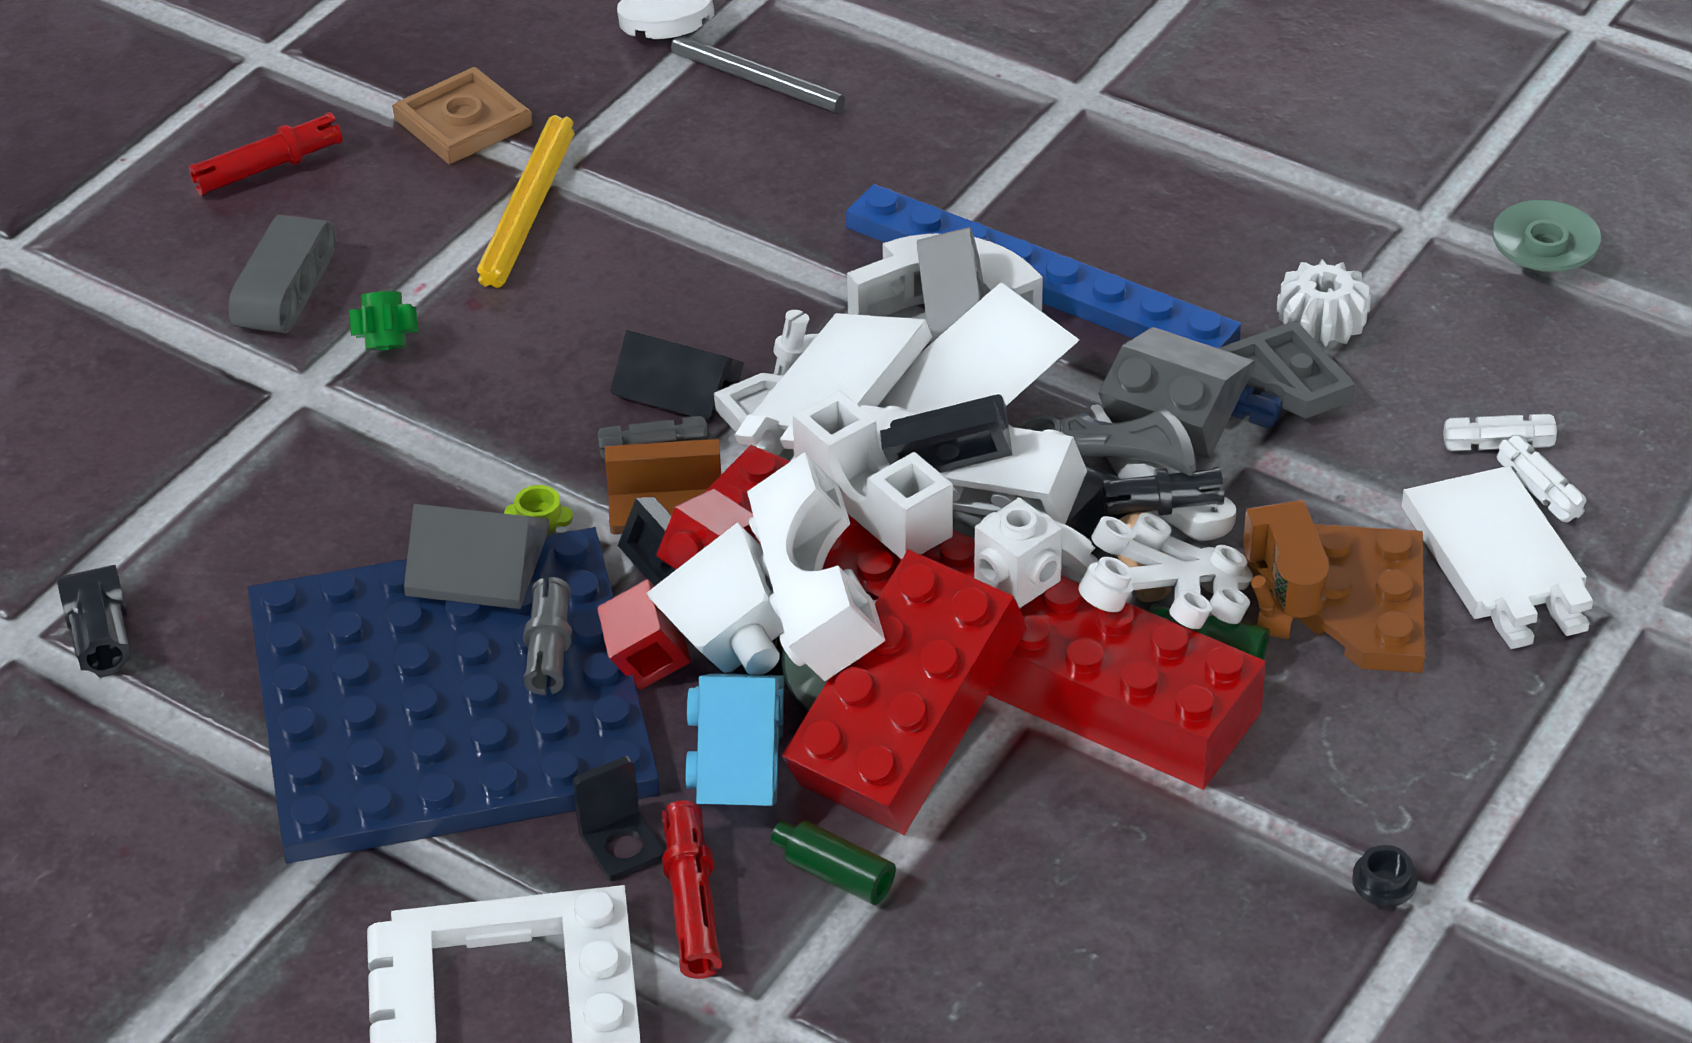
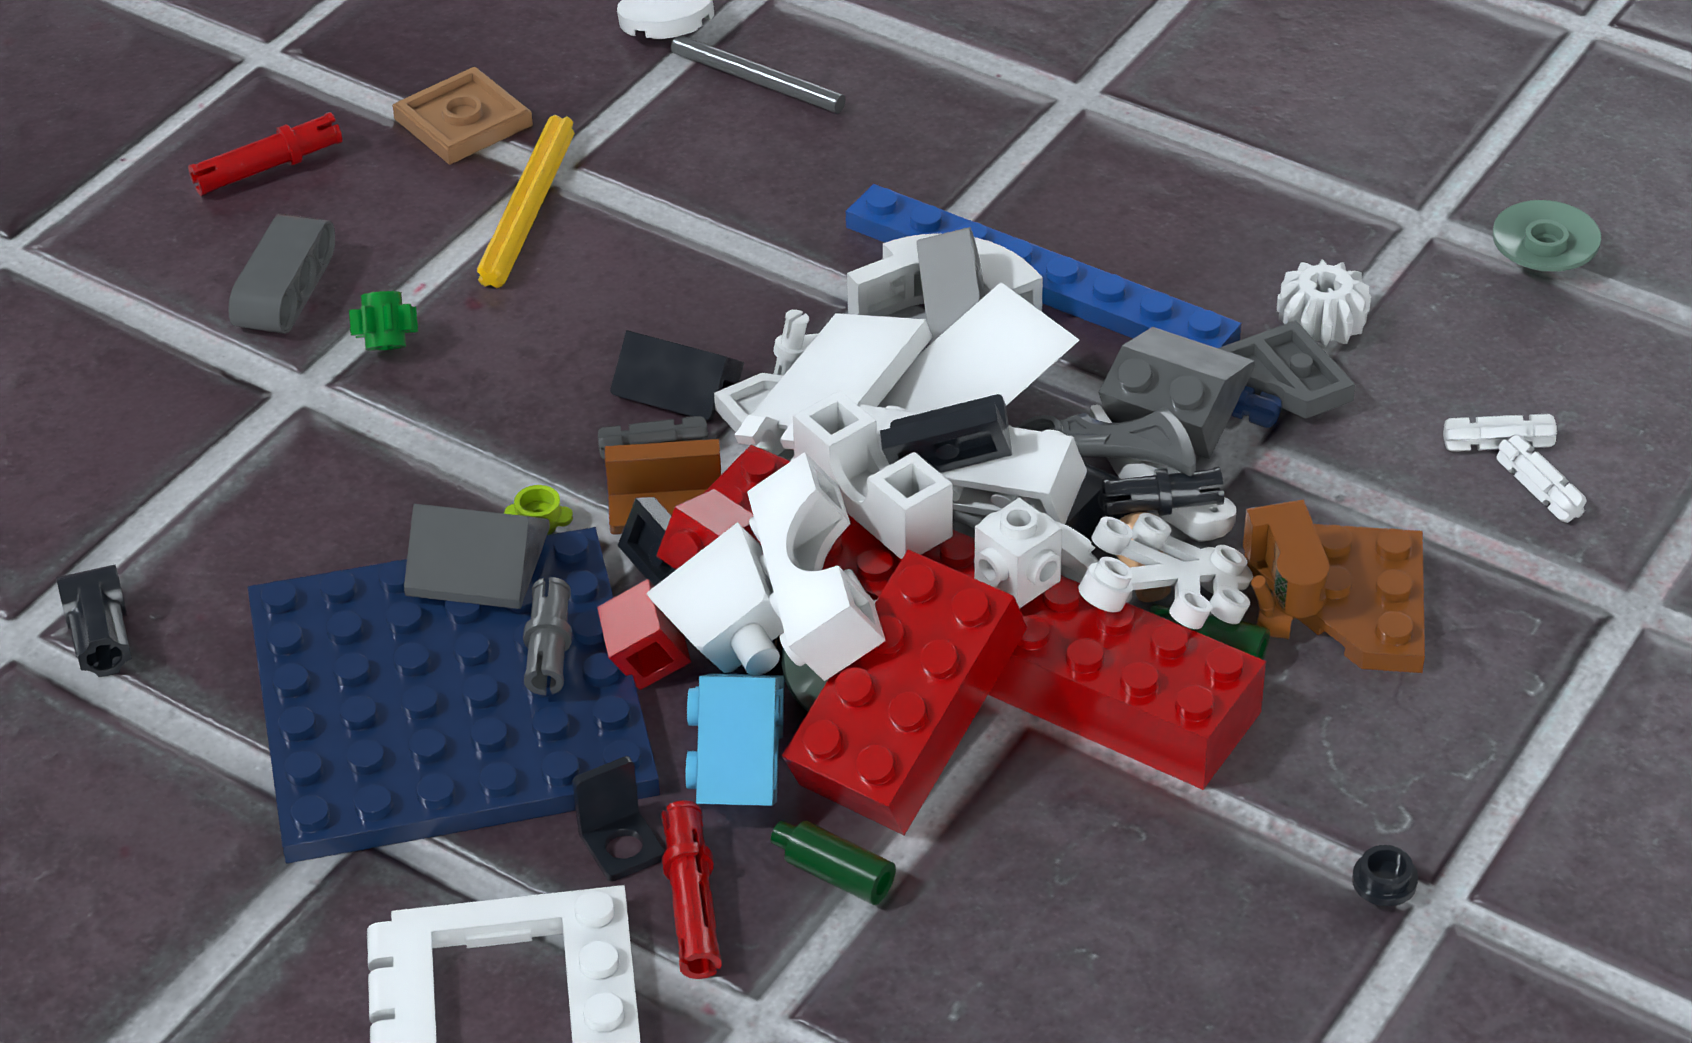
(1500, 552): white tile -> none

